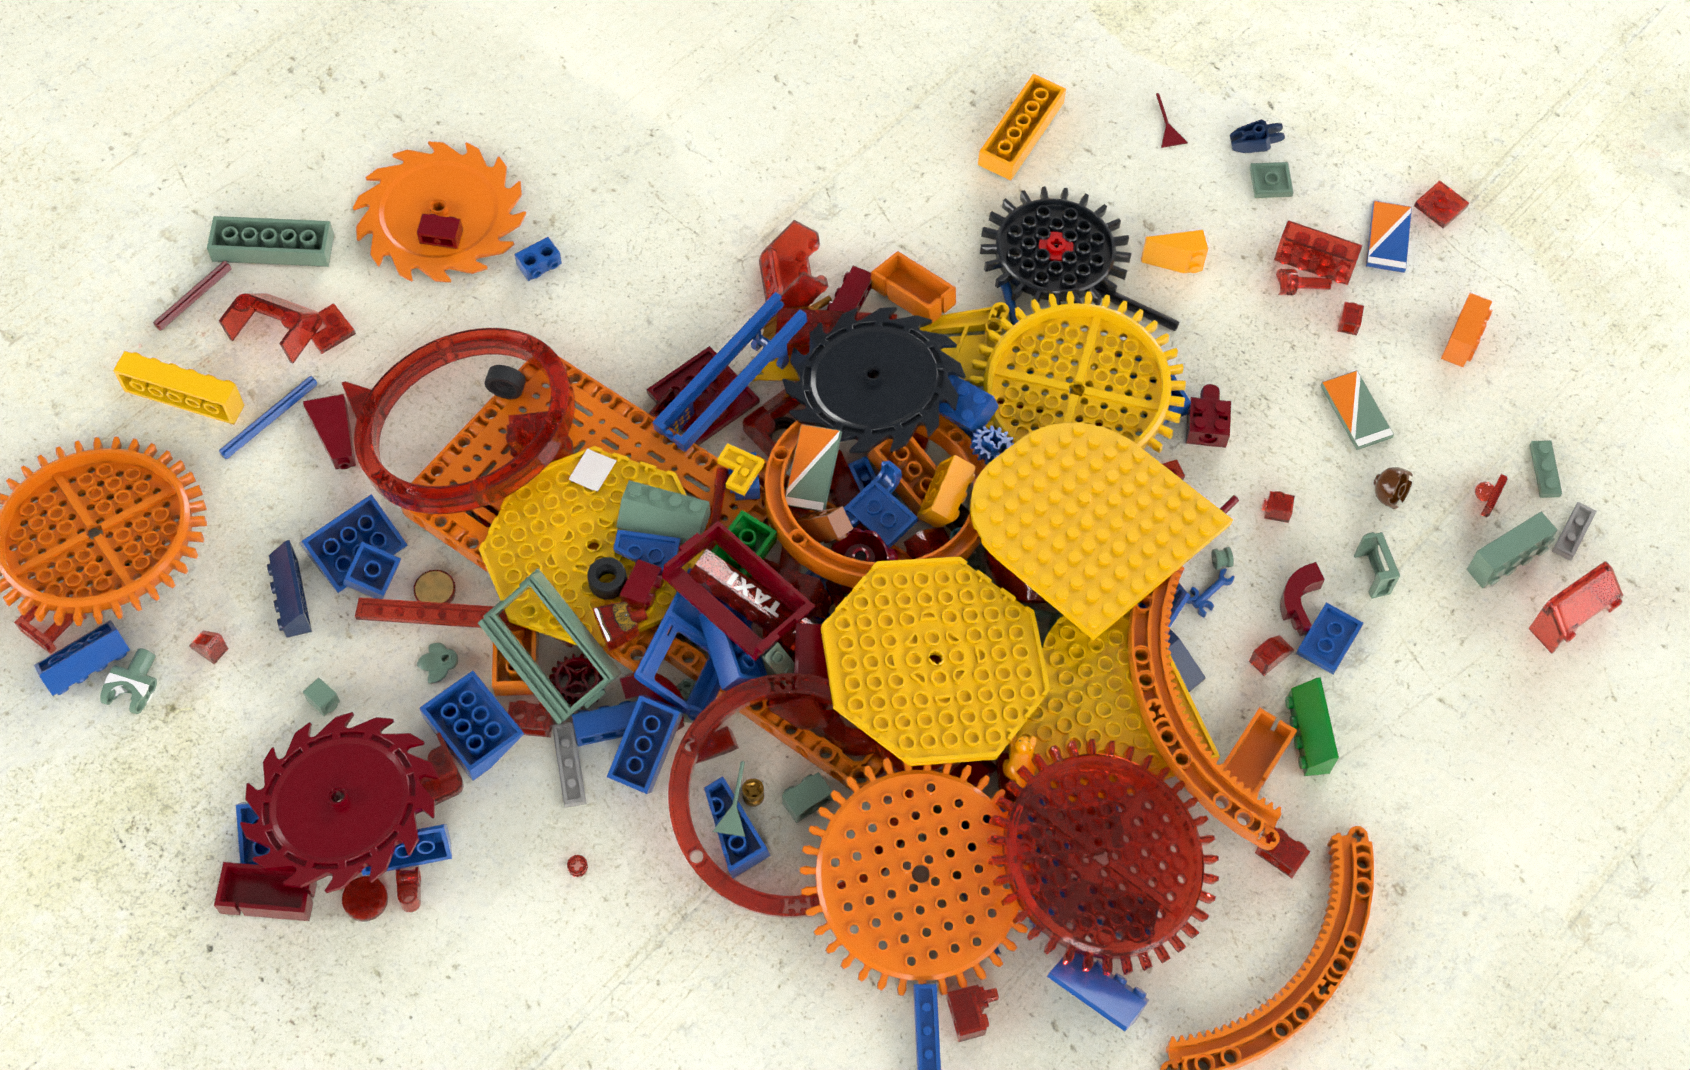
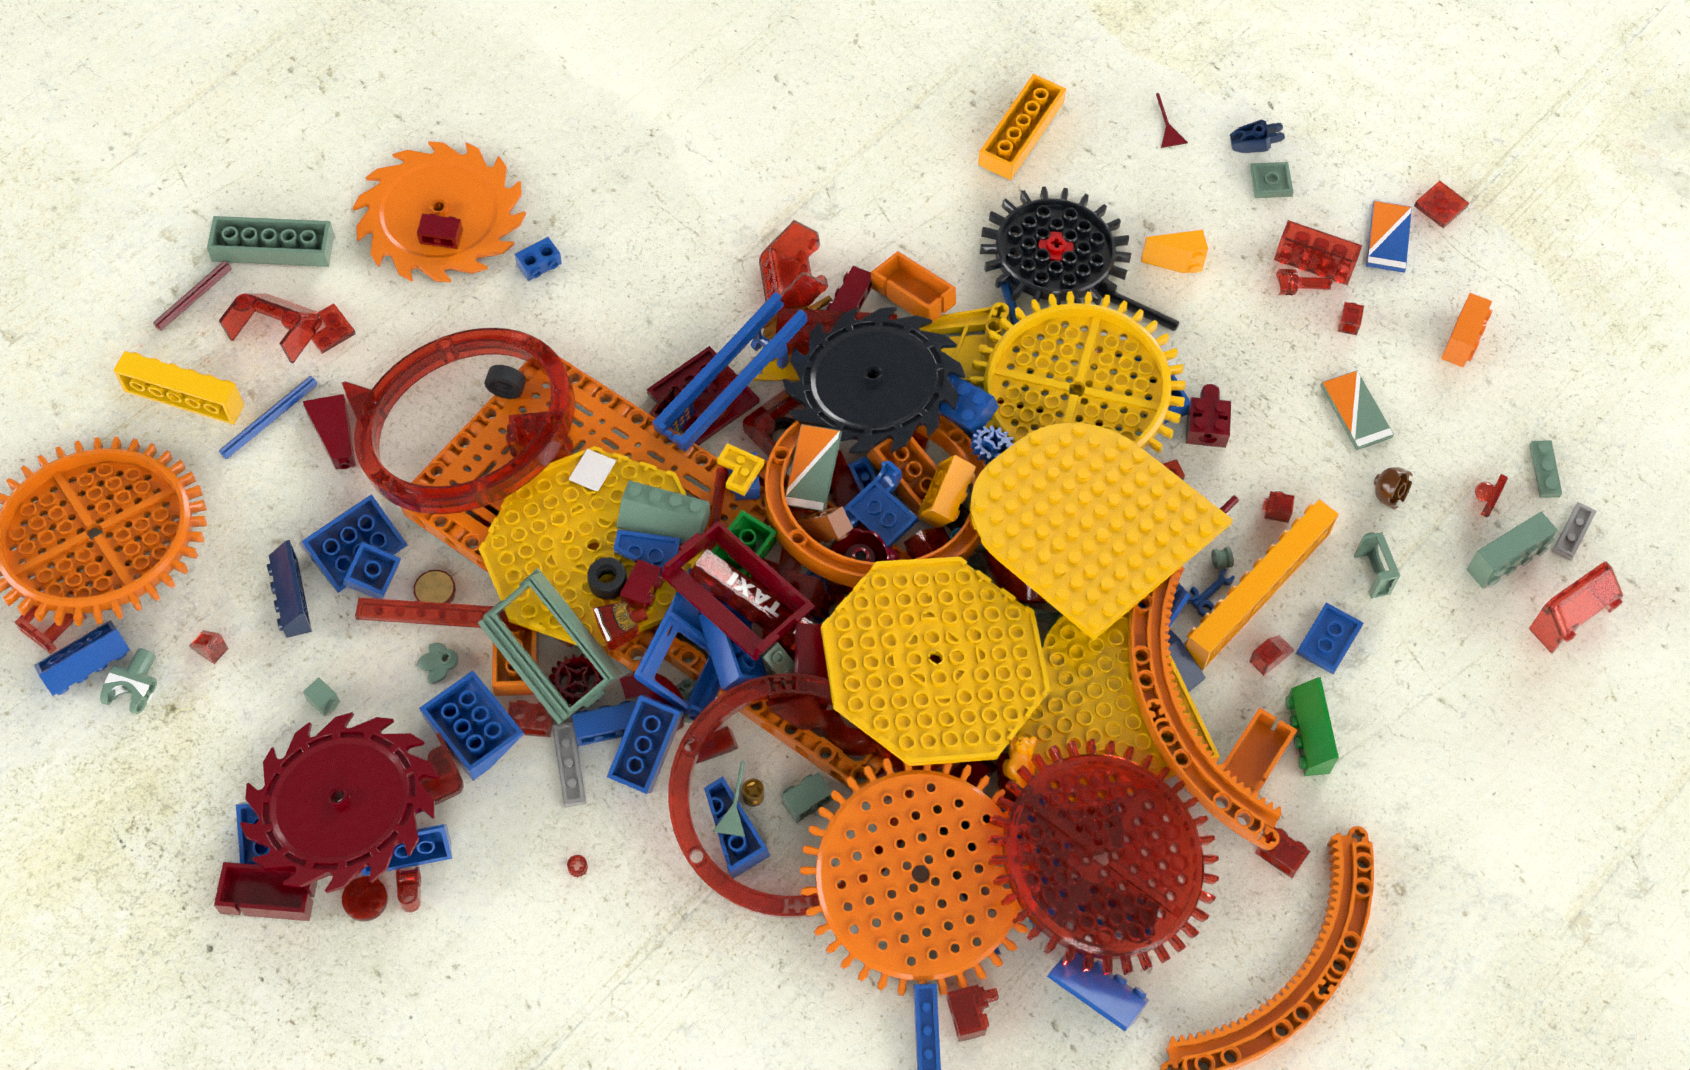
(1261, 583): none -> light orange brick
(1300, 583): dark red arch -> none

